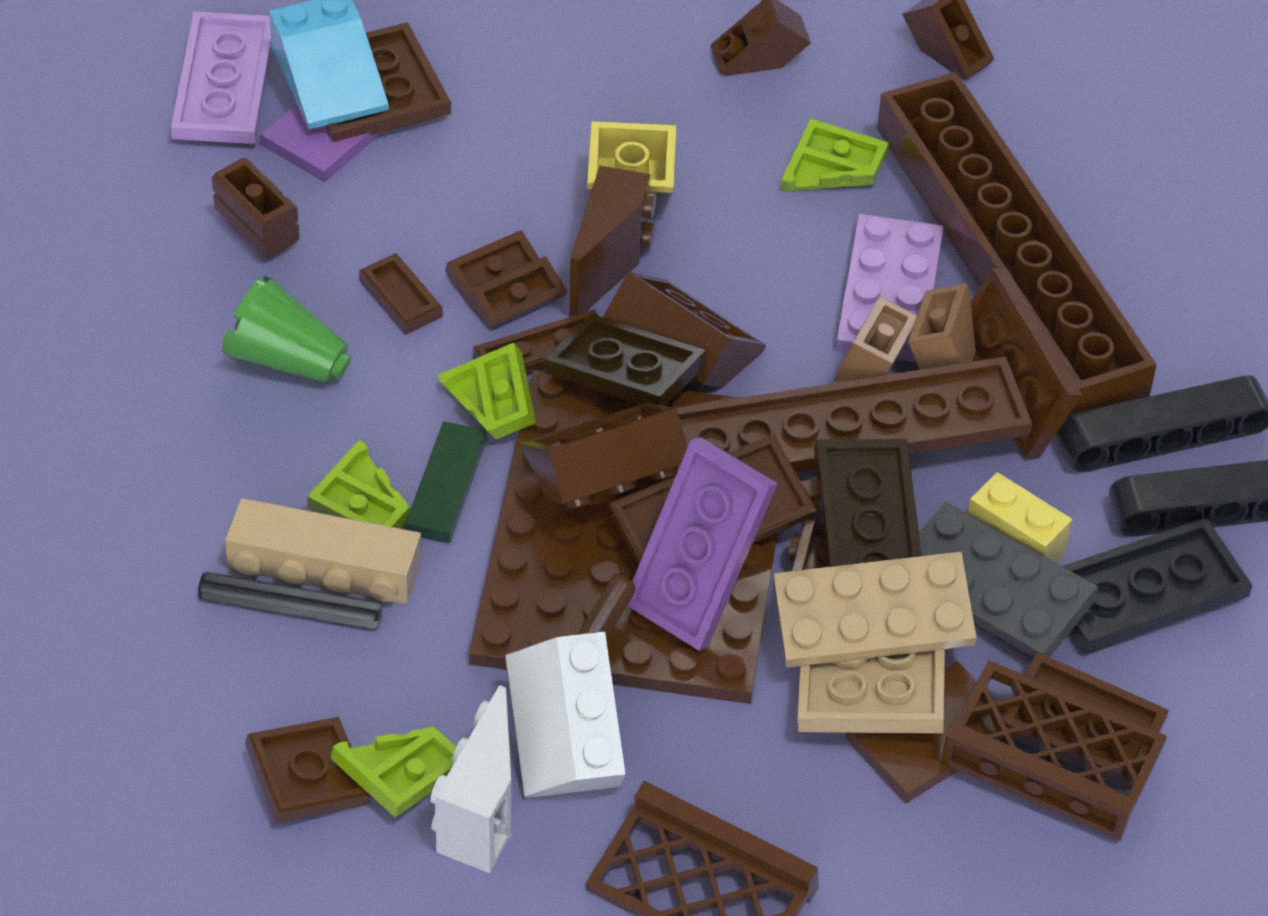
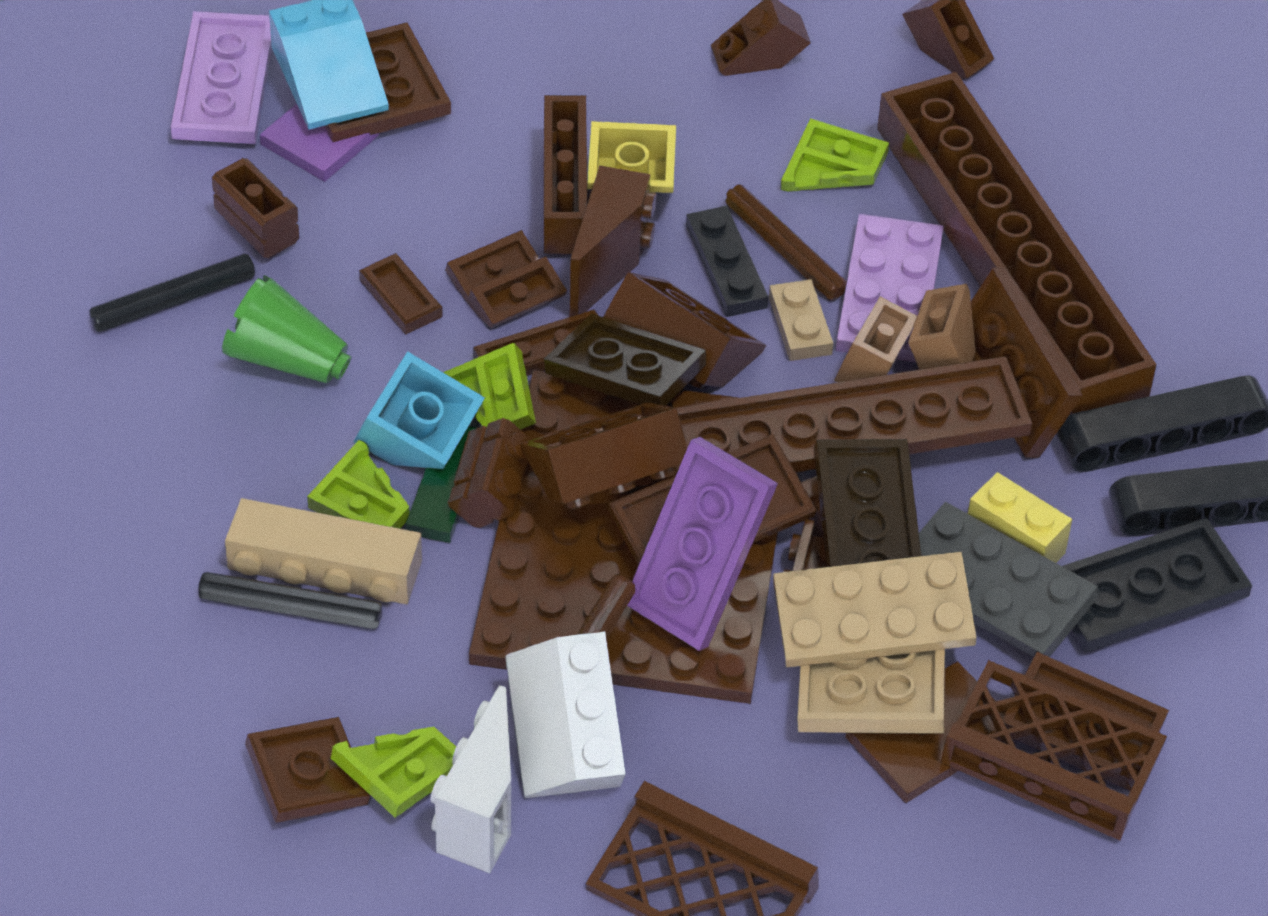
(171, 292): none -> black axle
(419, 416): none -> medium azure slope
(489, 473): none -> reddish brown brick
(564, 171): none -> reddish brown brick
(726, 261): none -> black plate
(786, 242): none -> reddish brown axle
(800, 320): none -> tan plate

